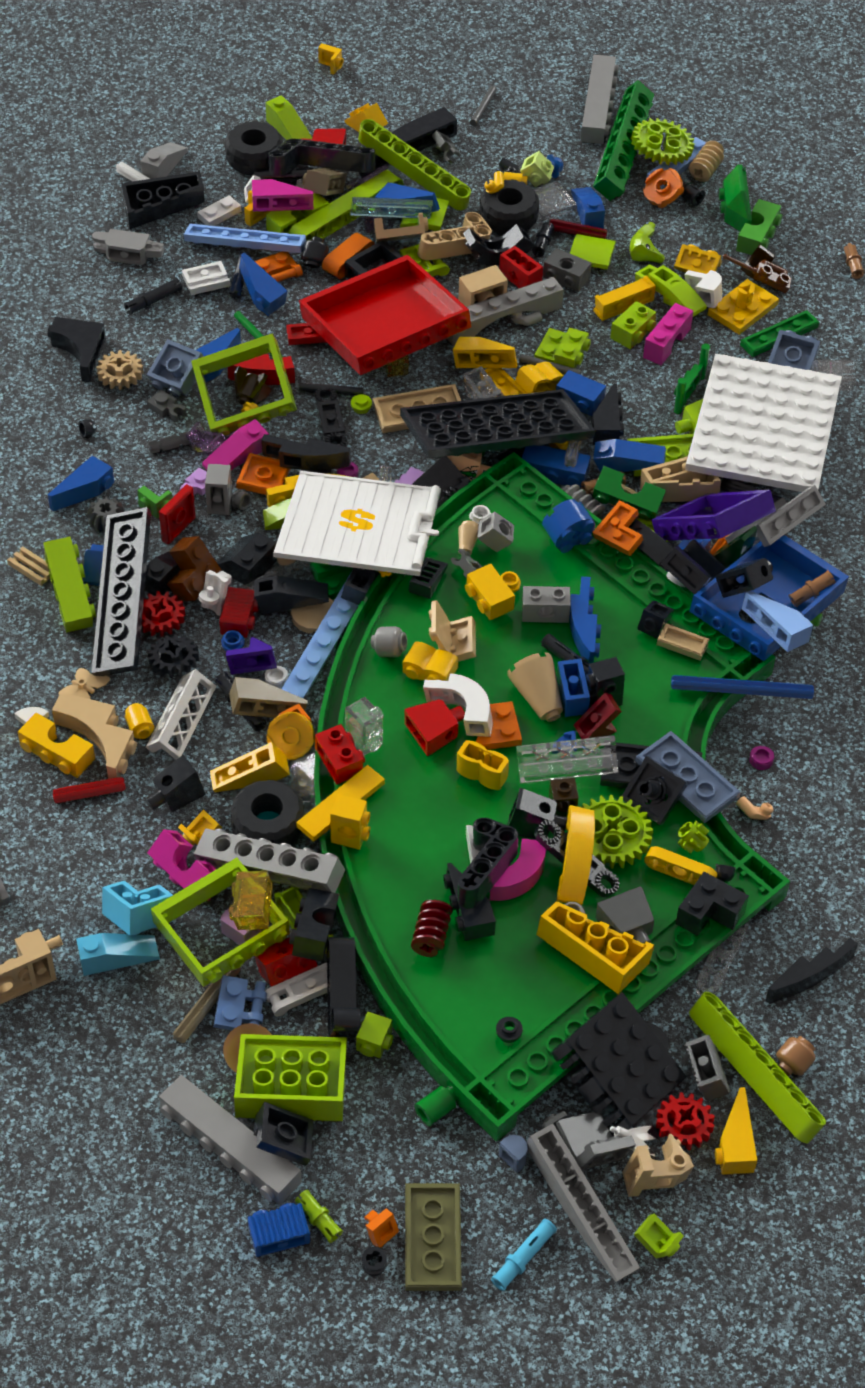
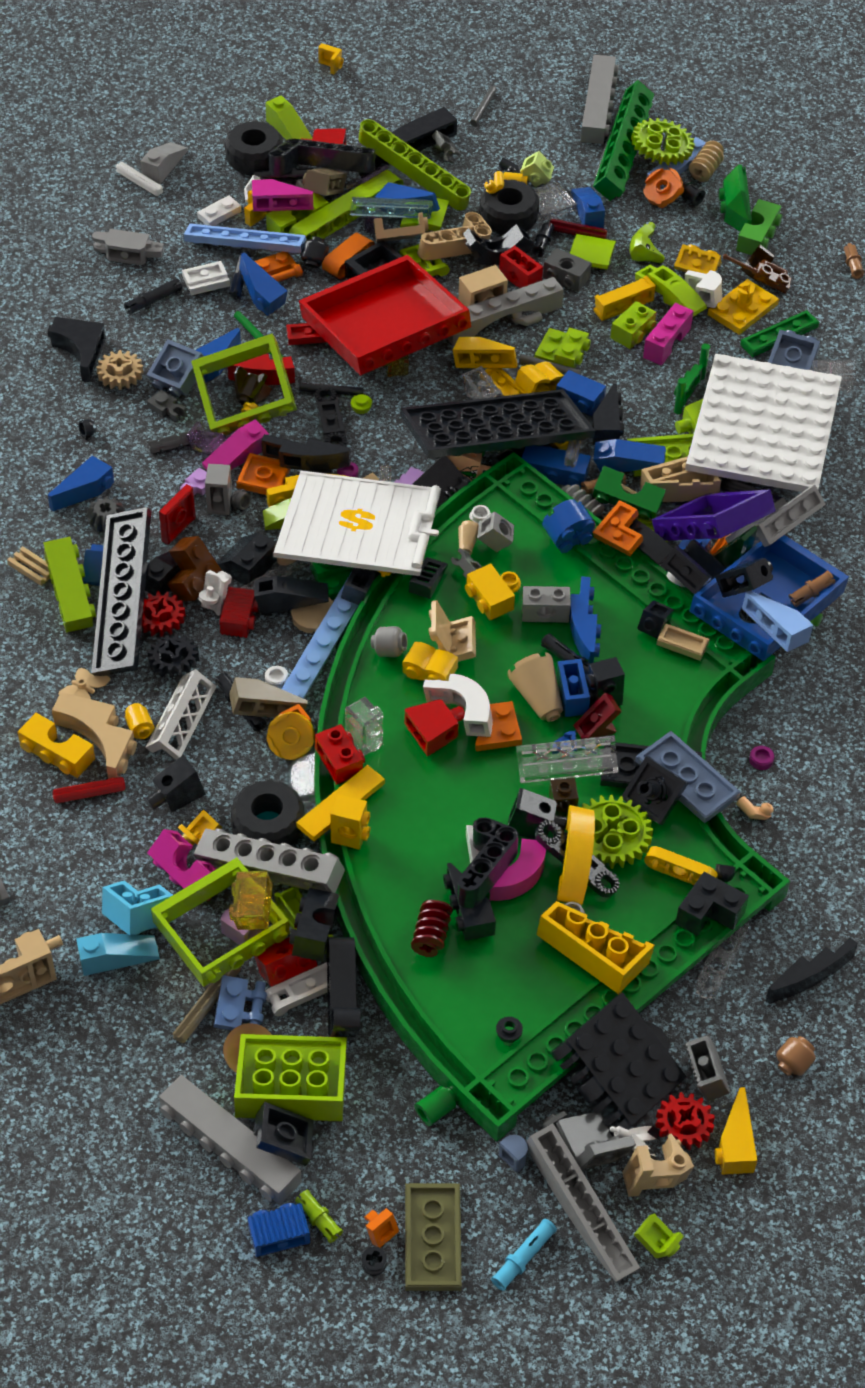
(26, 713): white tile -> none
(148, 499): bright green bracket -> none
(161, 197): black wedge -> none
(232, 640): blue plate -> none
(254, 658): dark purple slope -> none
(258, 765): yellow slope -> none
(366, 112): yellow slope -> none
(374, 1035): lime brick -> none
(388, 407): tan tile -> none
(482, 765): yellow brick -> none
(557, 163): blue plate -> none
(628, 913): dark grey torso -> none
(693, 836): lime gear -> none
(742, 686): blue axle -> none
(757, 1067): lime beam -> none

